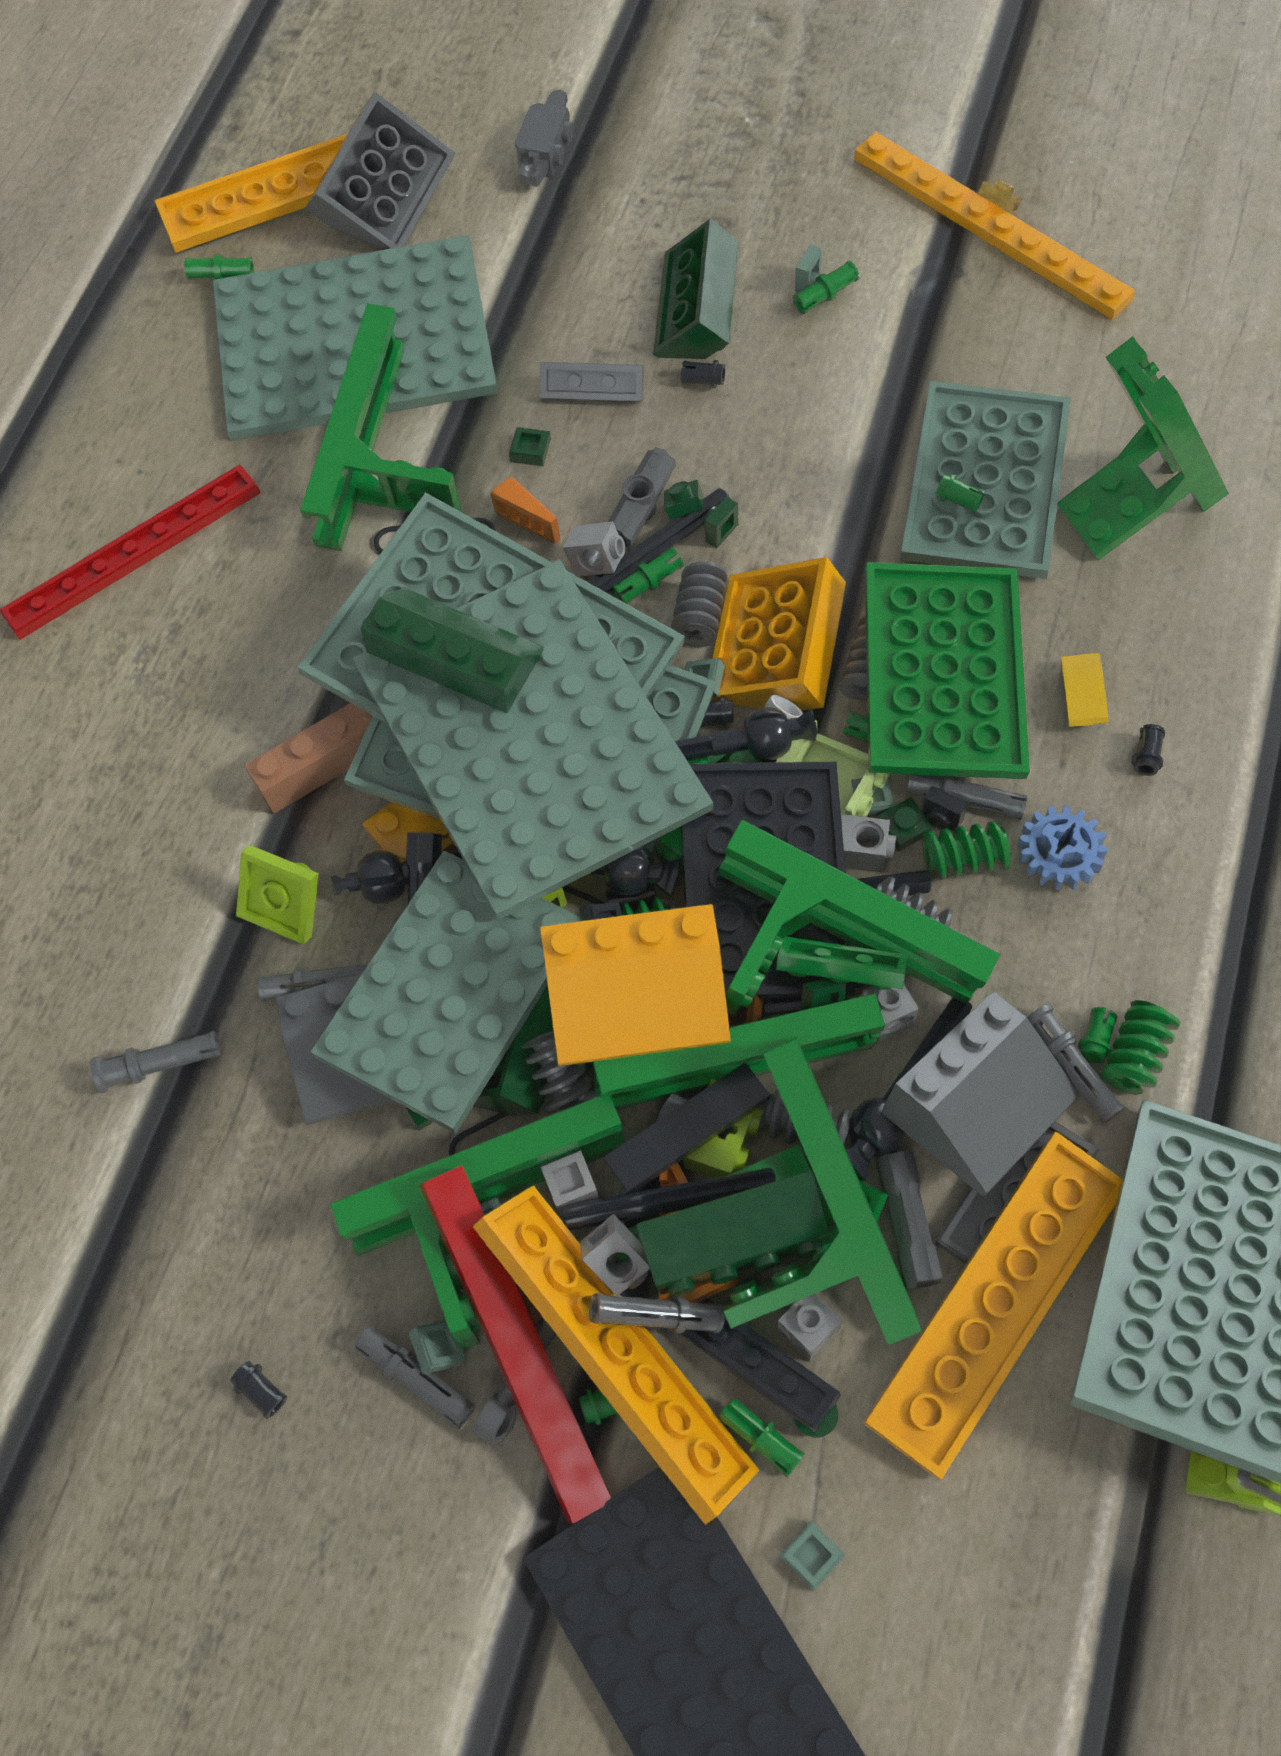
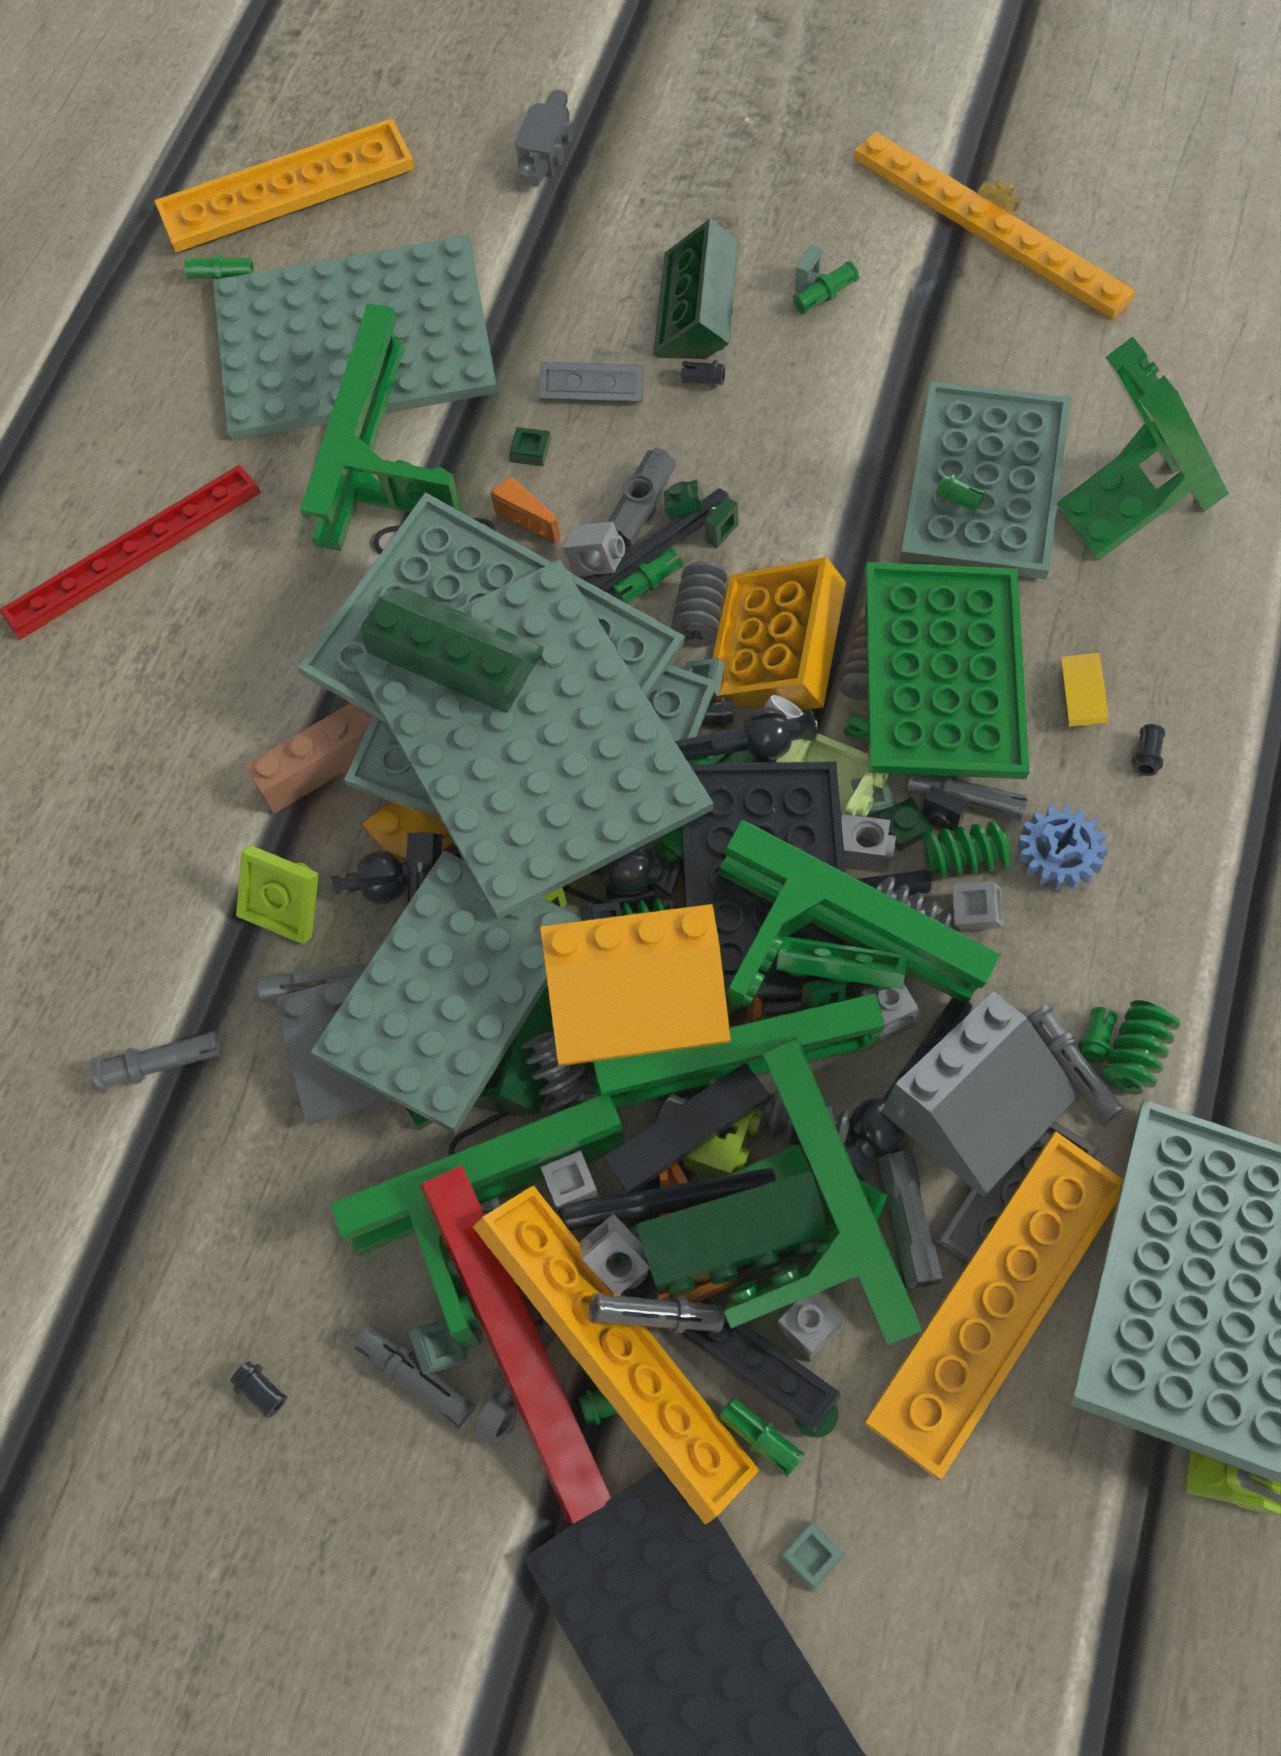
(380, 177): dark grey slope -> none
(977, 906): none -> light grey brick

